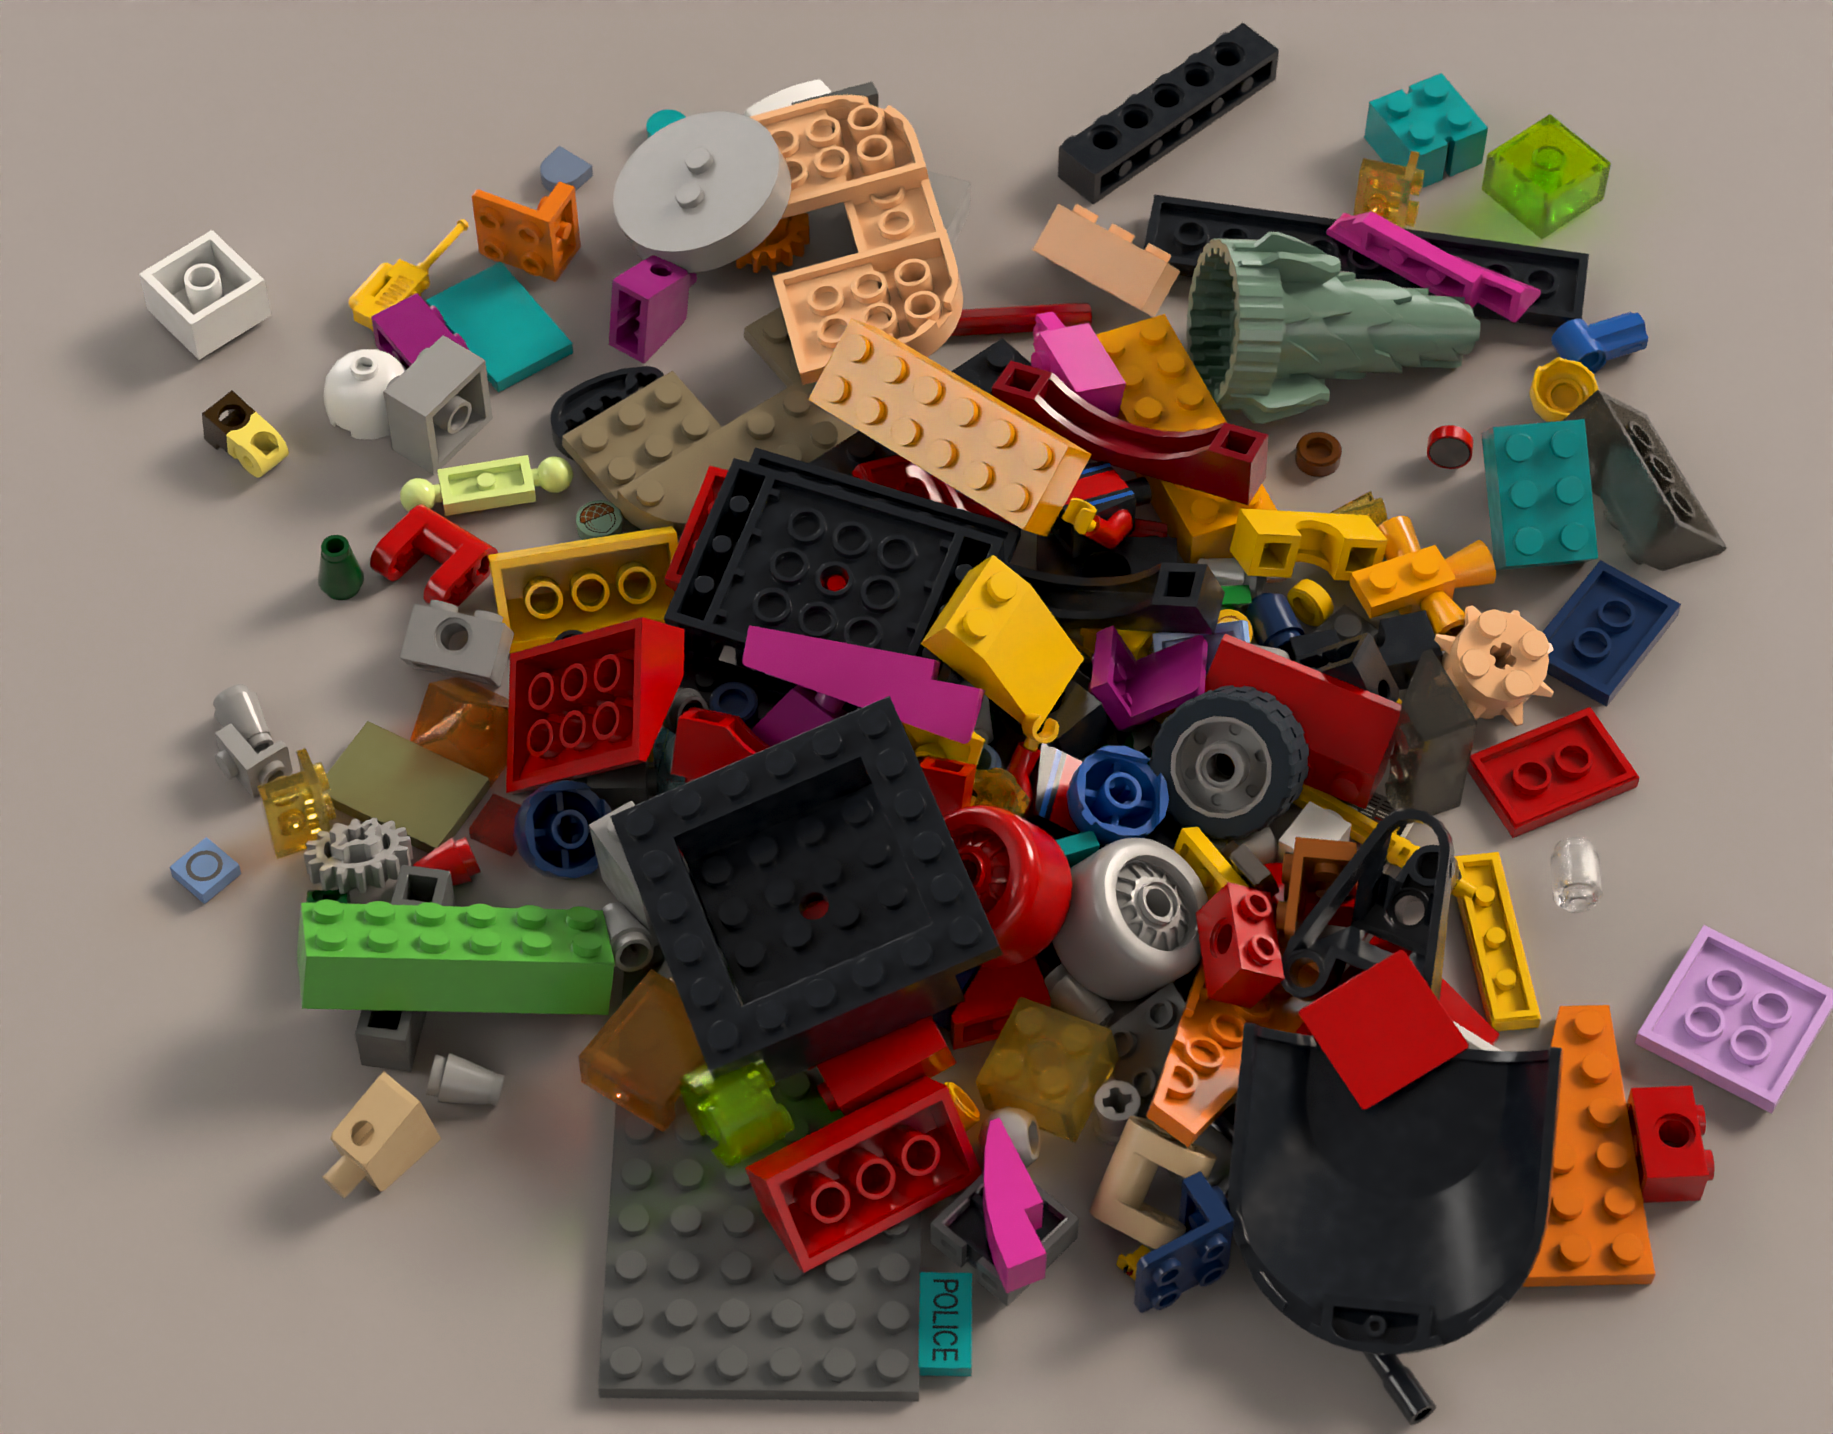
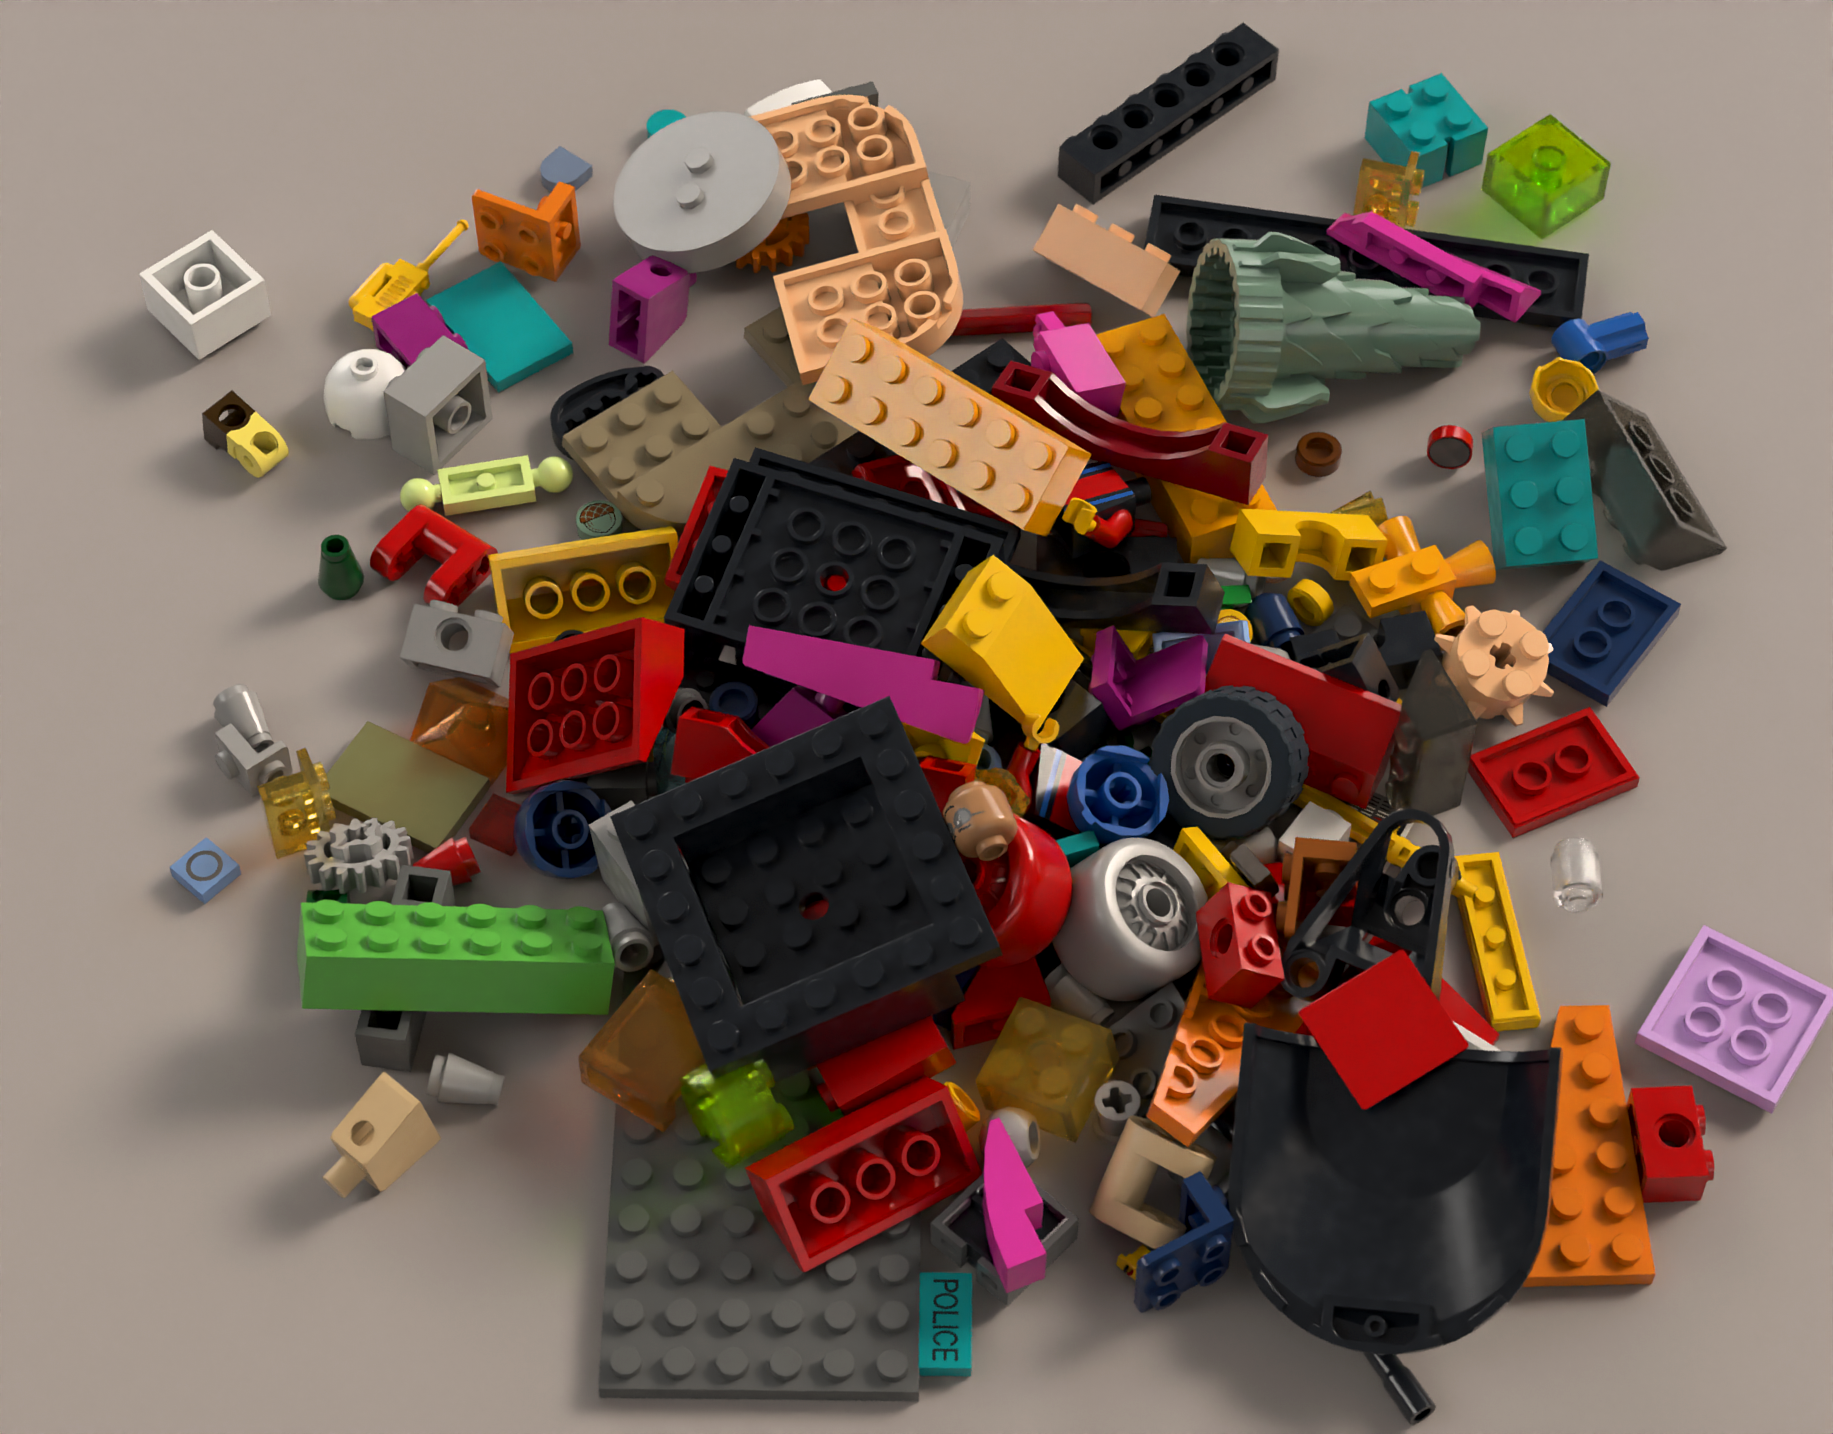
(980, 820): none -> medium nougat head

